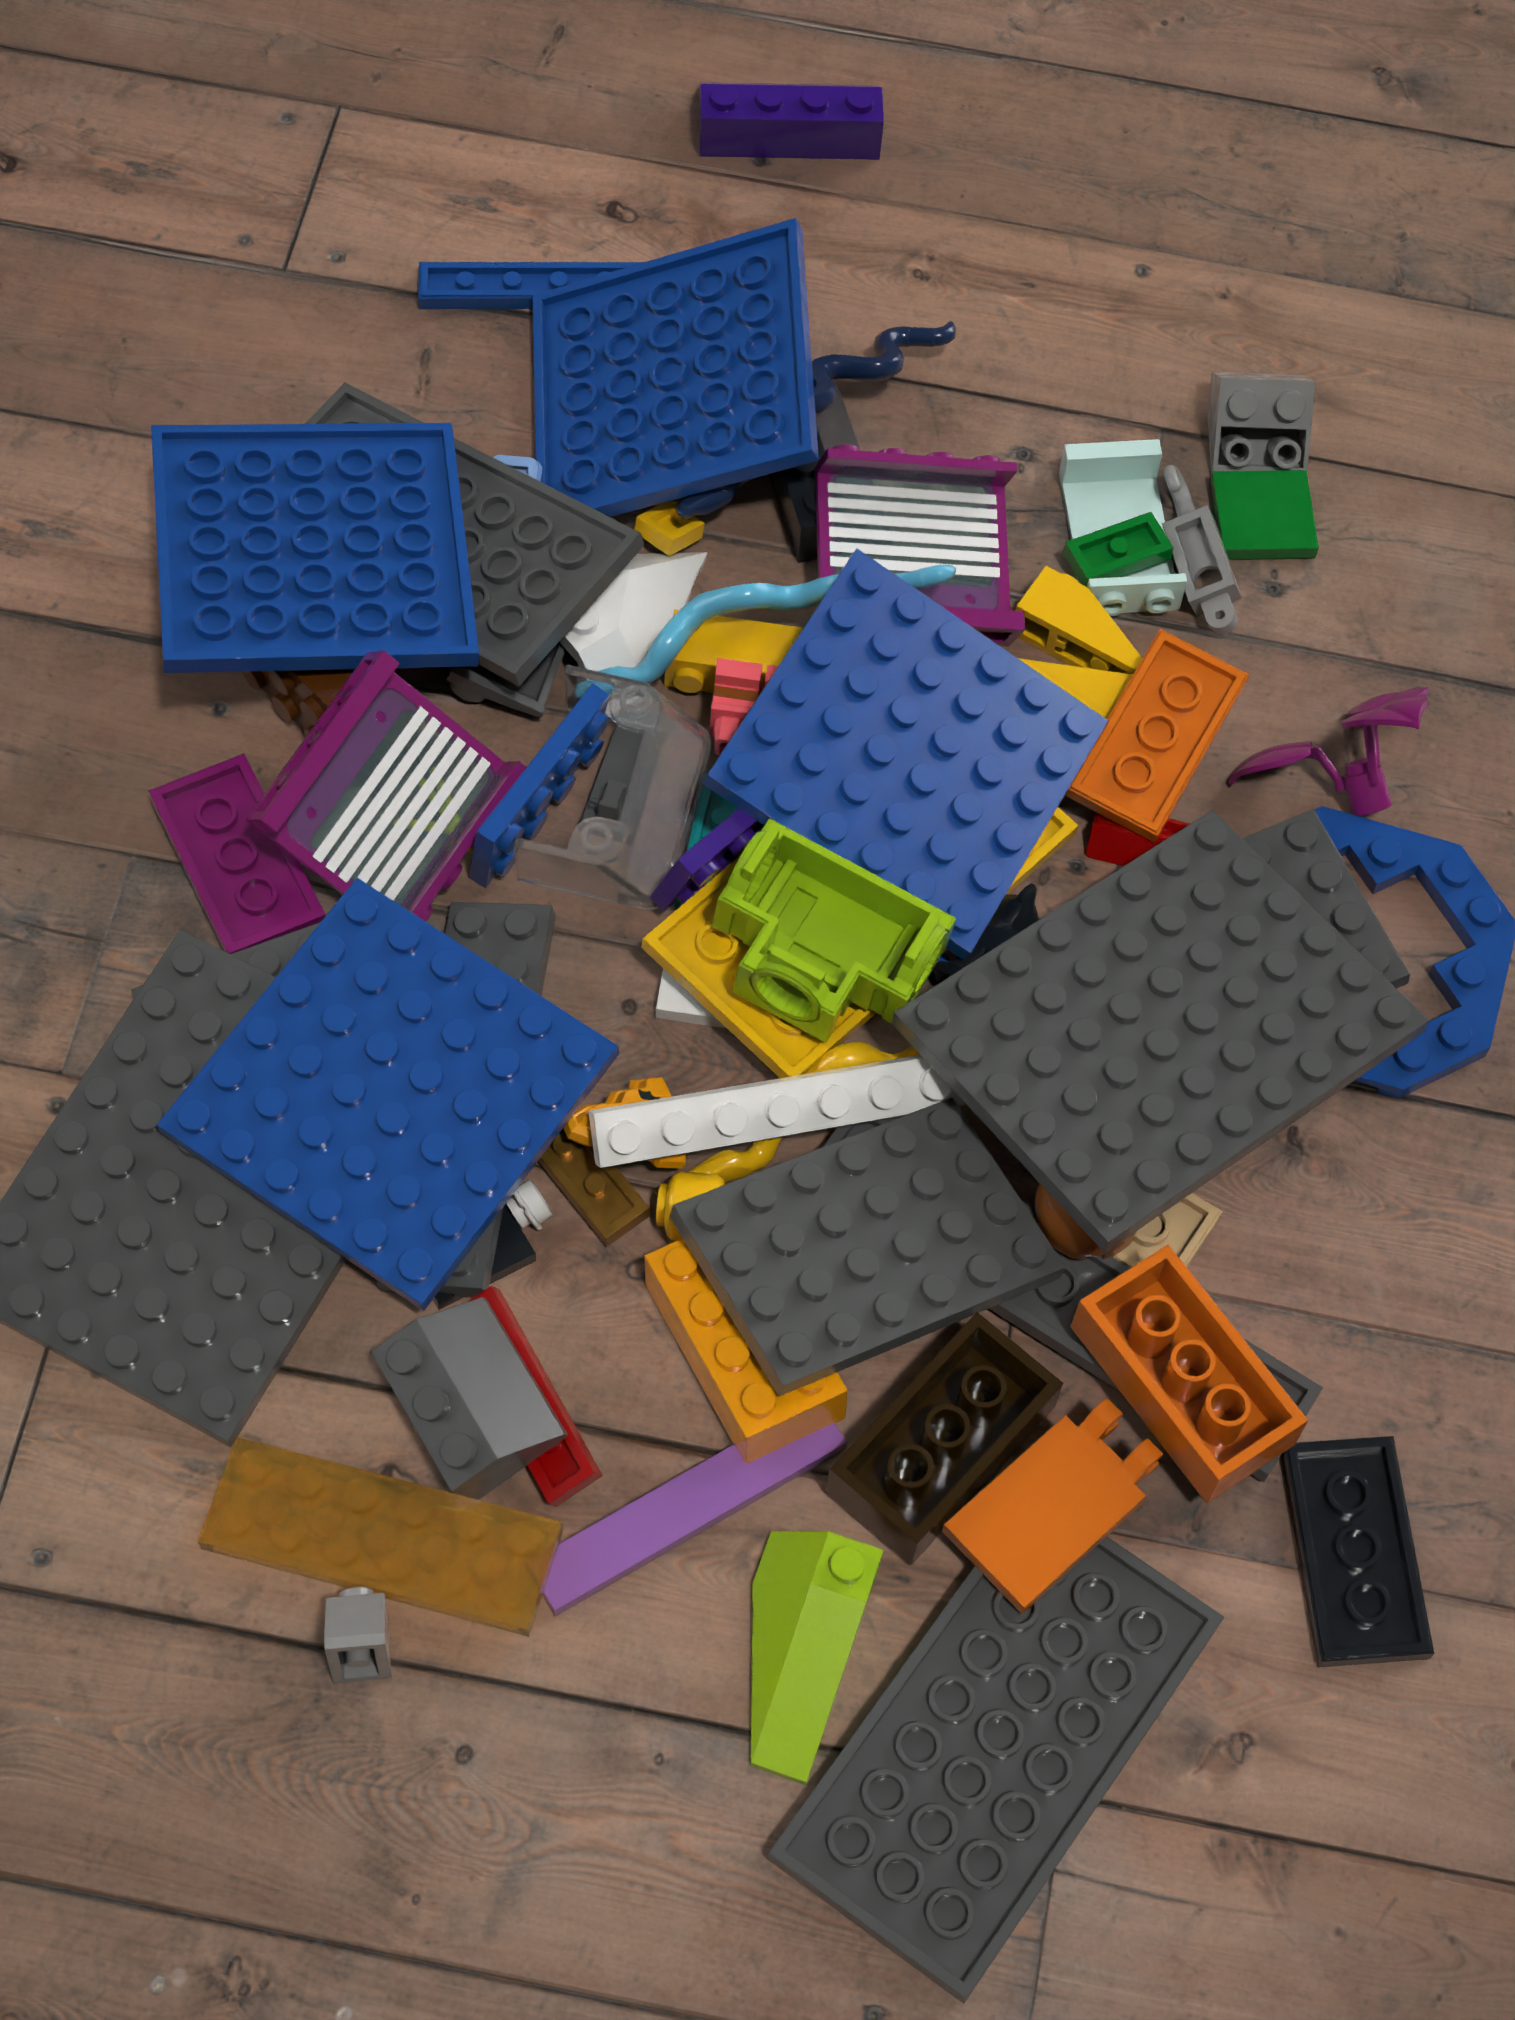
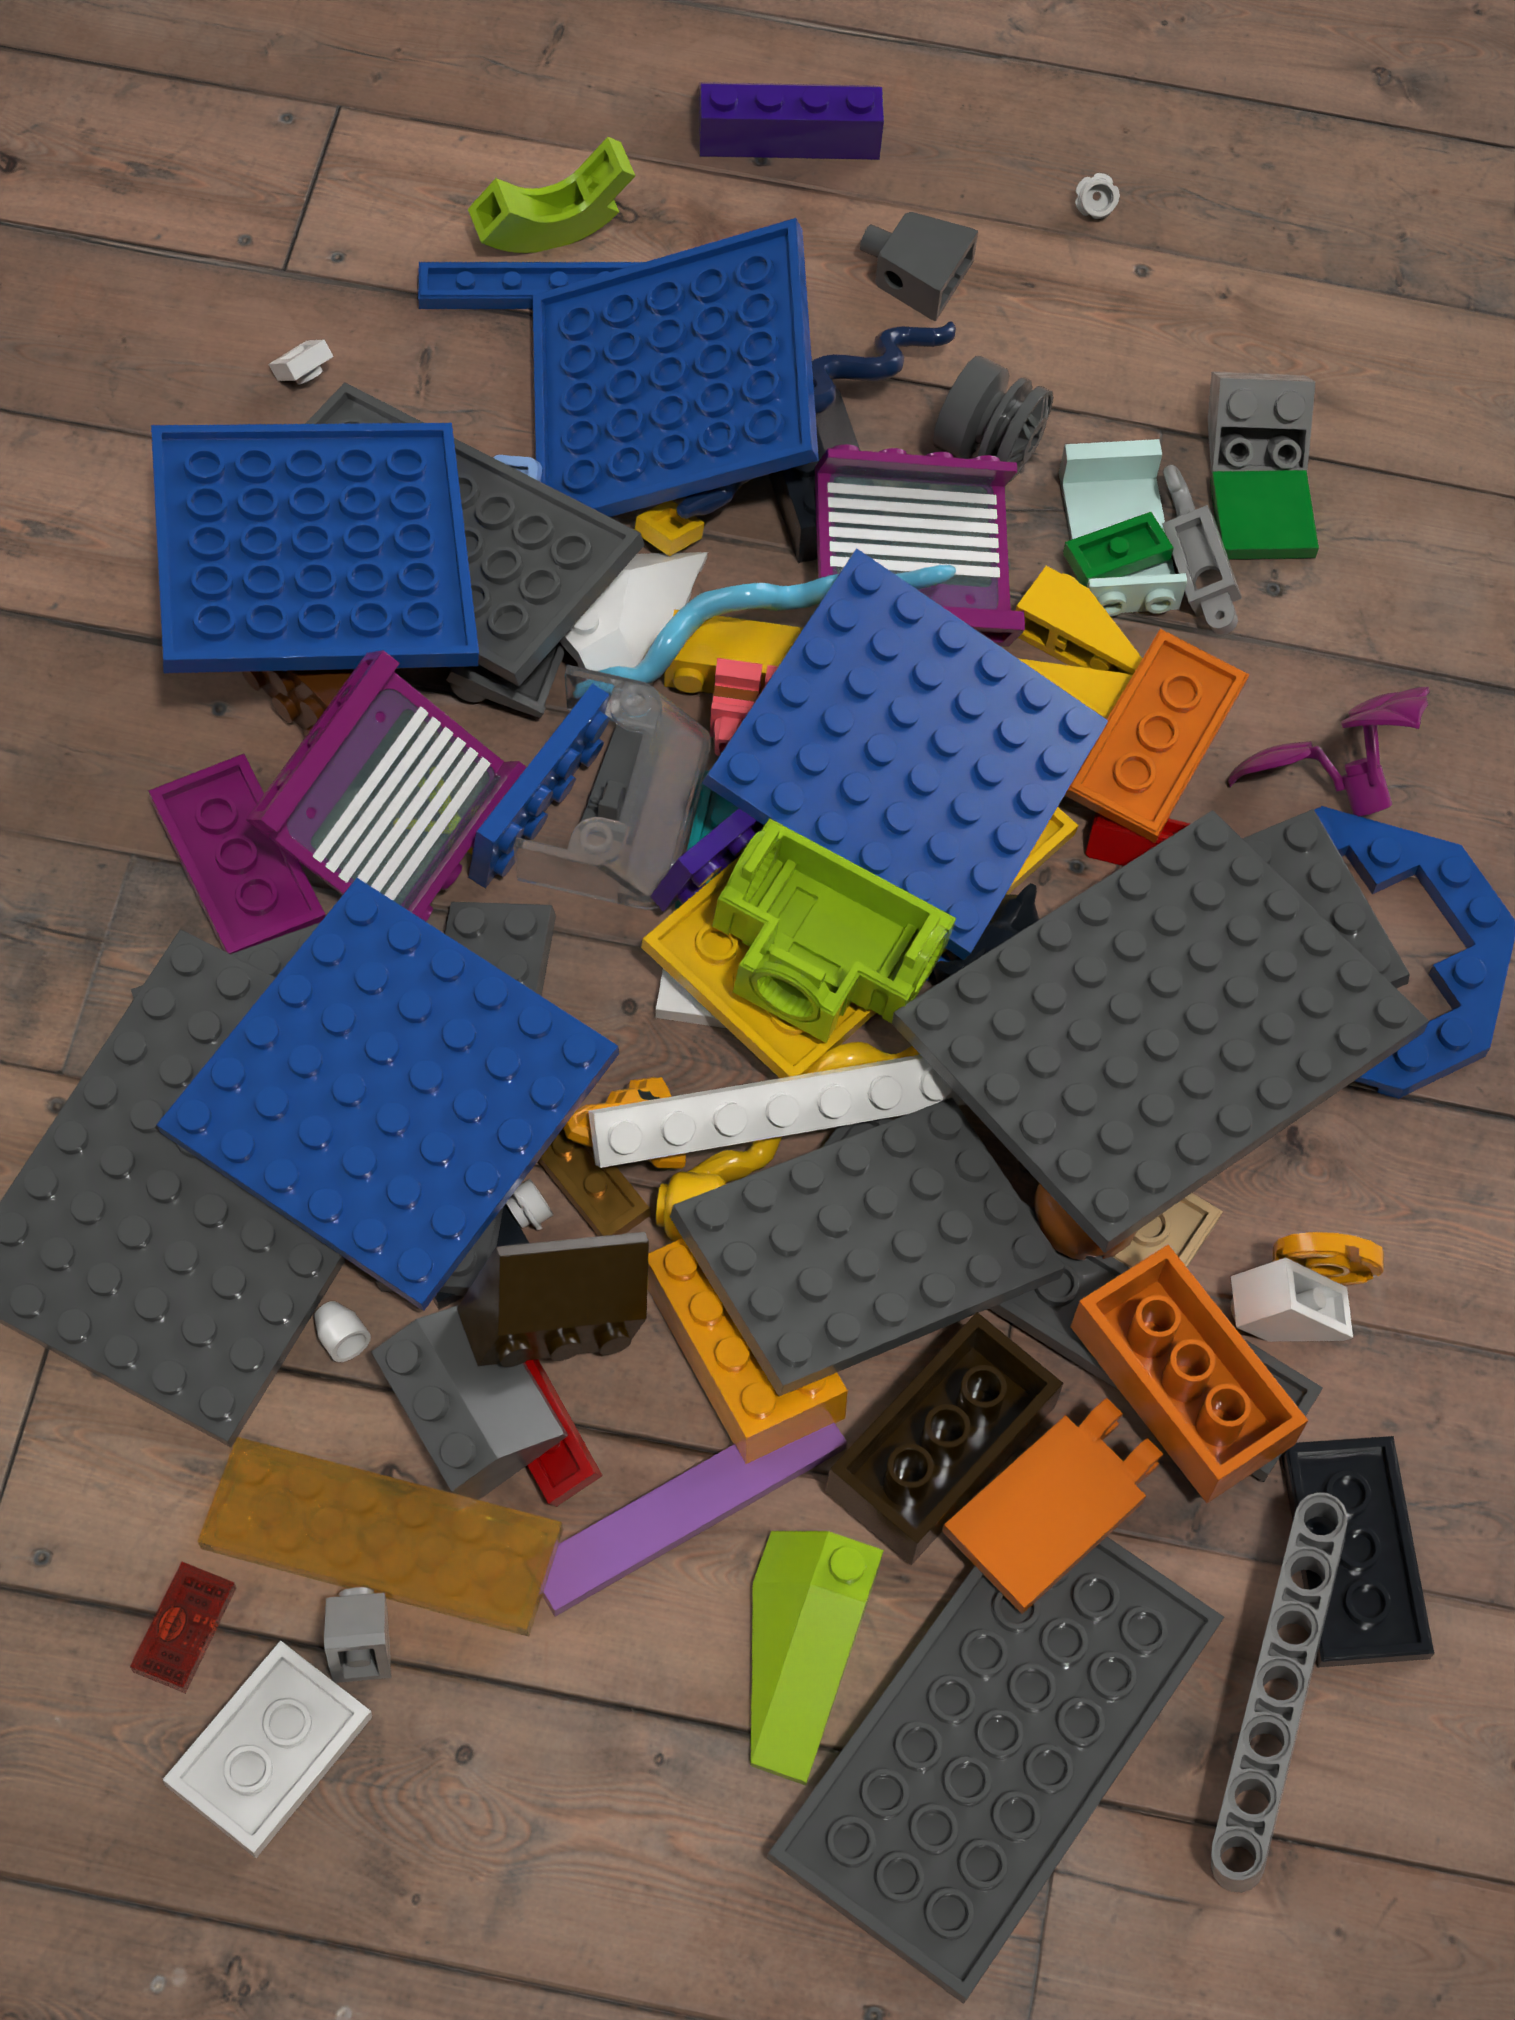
(183, 1627): none -> clear red tile
(267, 1749): none -> white plate
(301, 362): none -> white plate
(340, 1331): none -> white hose
(556, 214): none -> lime arch
(557, 1299): none -> dark brown slope
(921, 260): none -> dark grey torso
(989, 416): none -> dark grey wheel
(1097, 208): none -> white plate
(1275, 1716): none -> light grey beam
(1290, 1304): none -> white slope
(1333, 1255): none -> light orange tile

